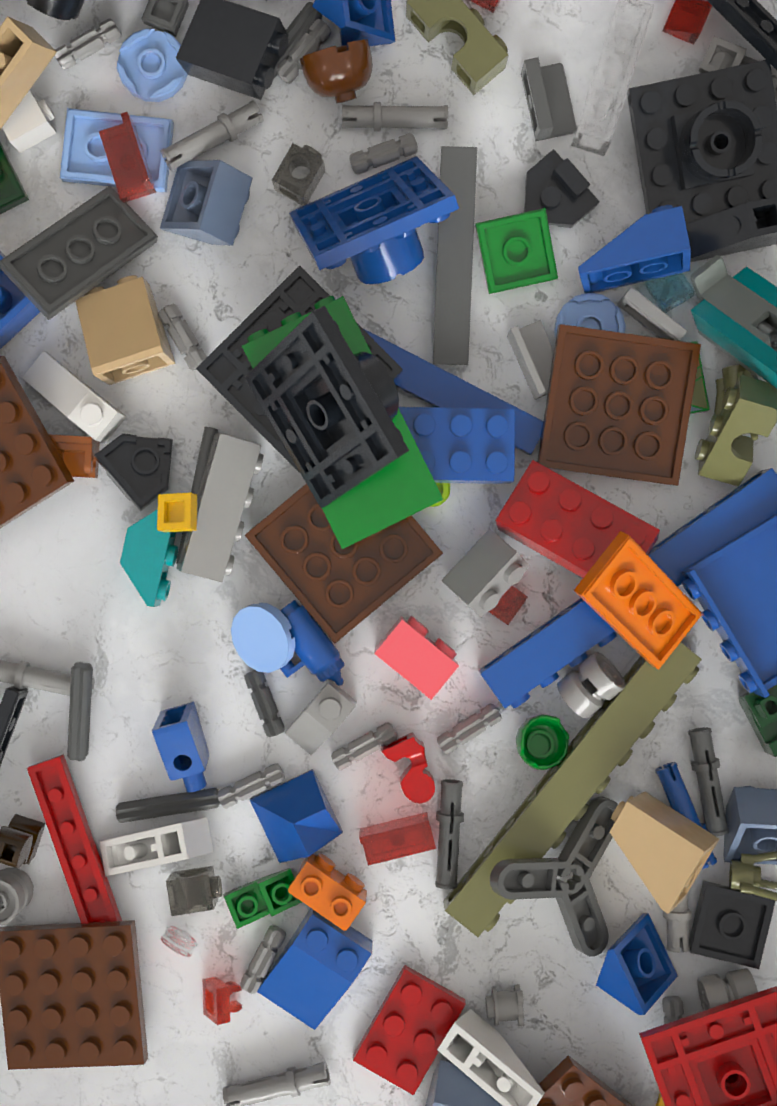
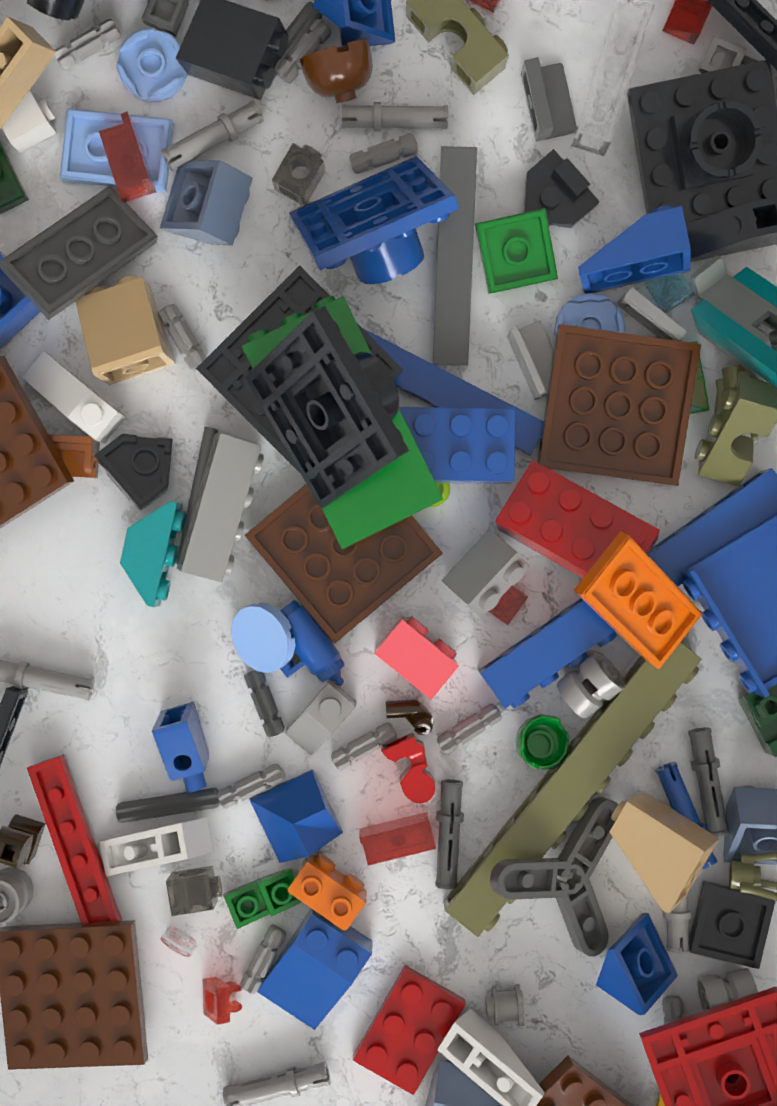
(79, 711): dark grey axle -> none
(177, 512): yellow plate -> none
(414, 712): none -> dark brown arm

